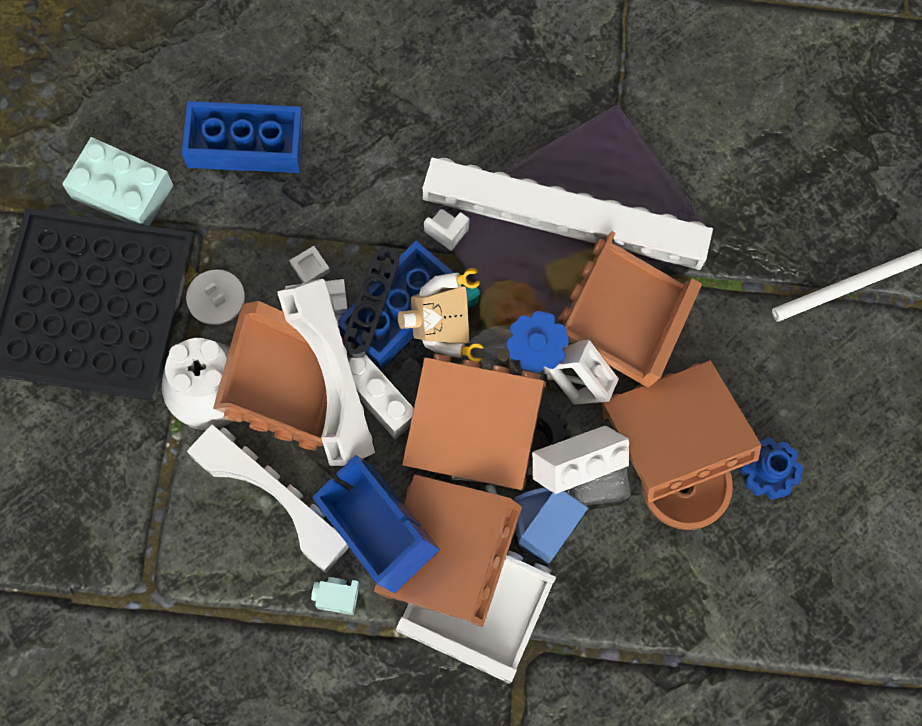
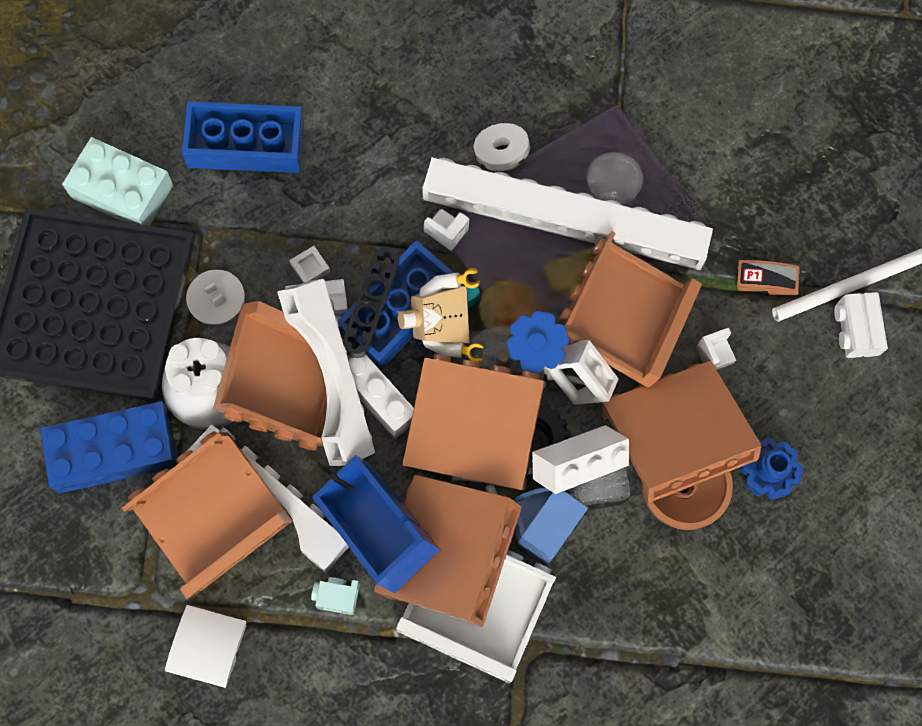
(108, 447): none -> blue brick
(205, 646): none -> white slope
(208, 511): none -> nougat panel
(498, 135): none -> white tile
(615, 177): none -> clear dish
(717, 349): none -> white panel
(768, 276): none -> slope
(861, 325): none -> white brick

